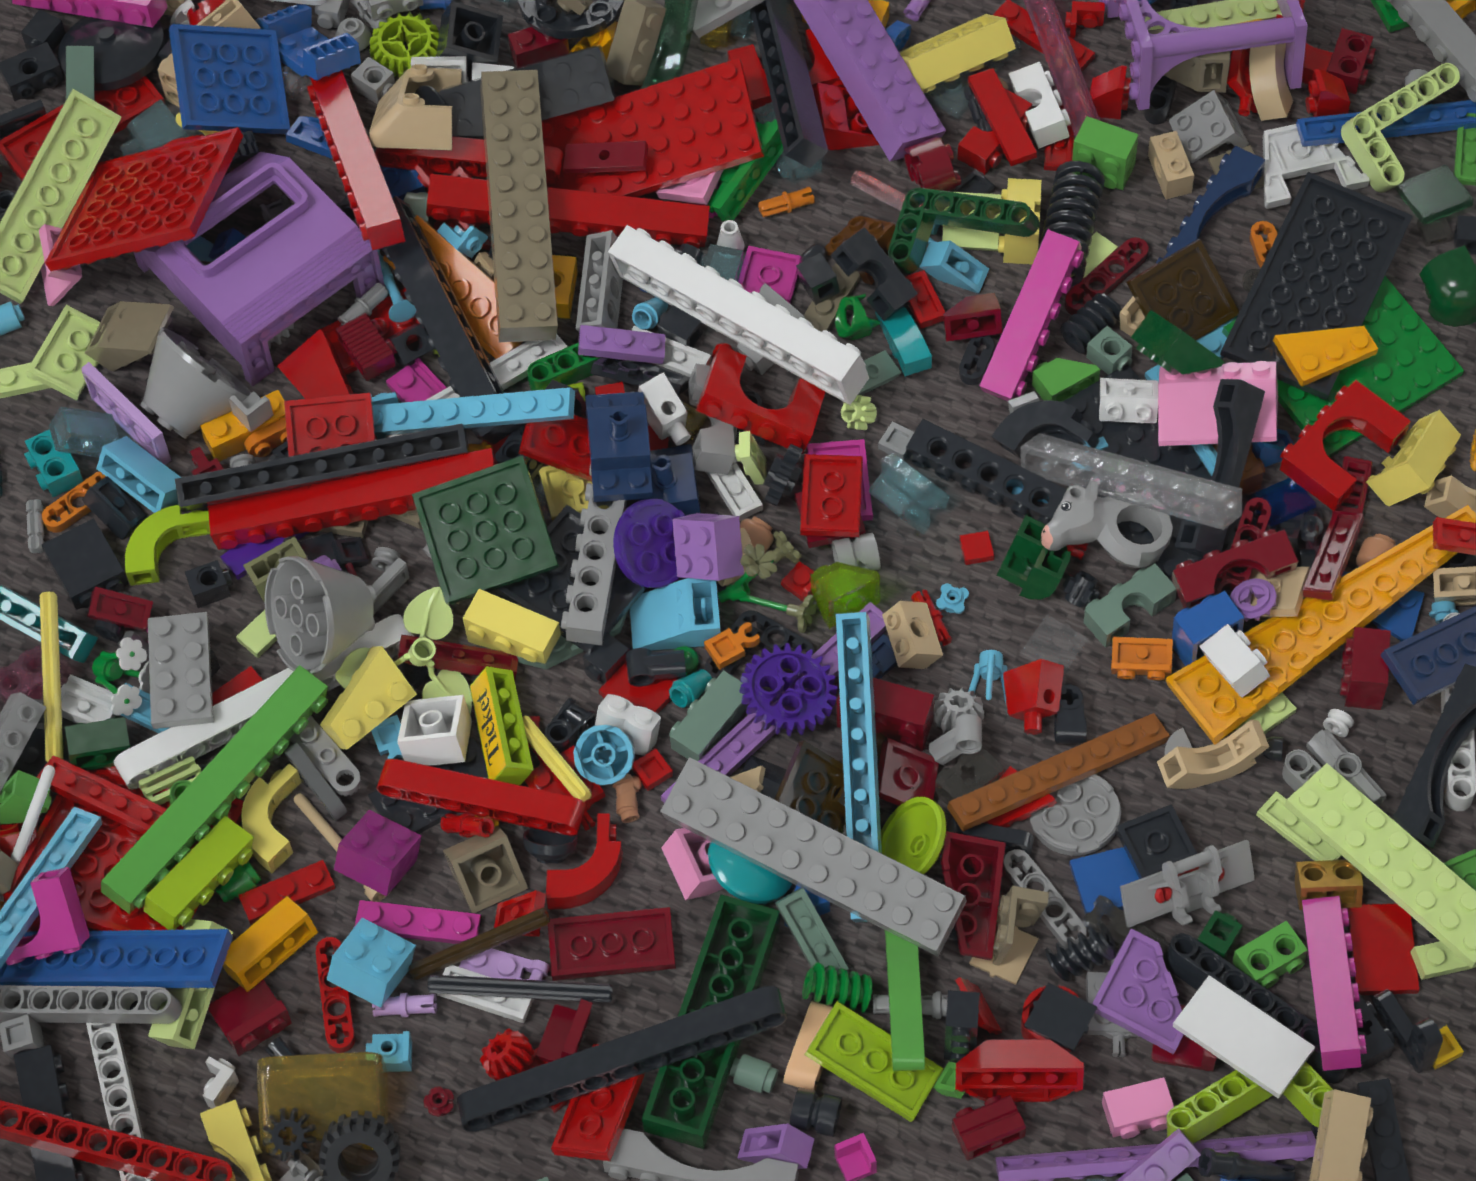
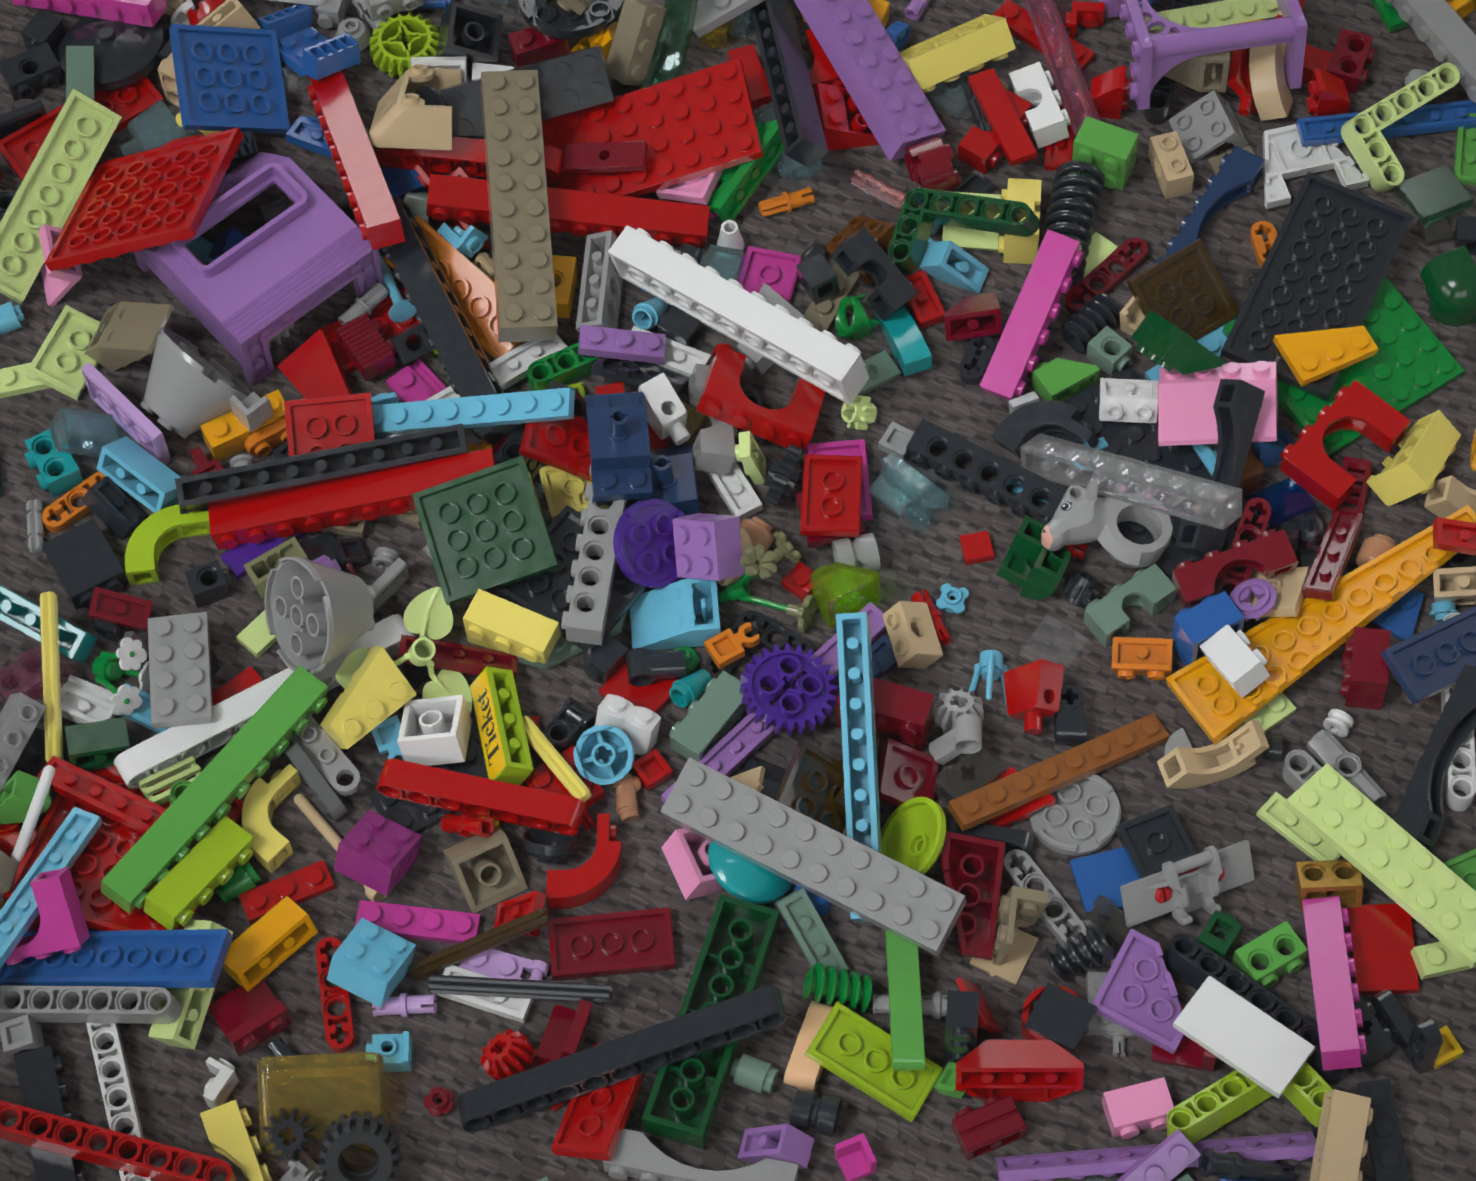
(372, 80): light grey brick -> none

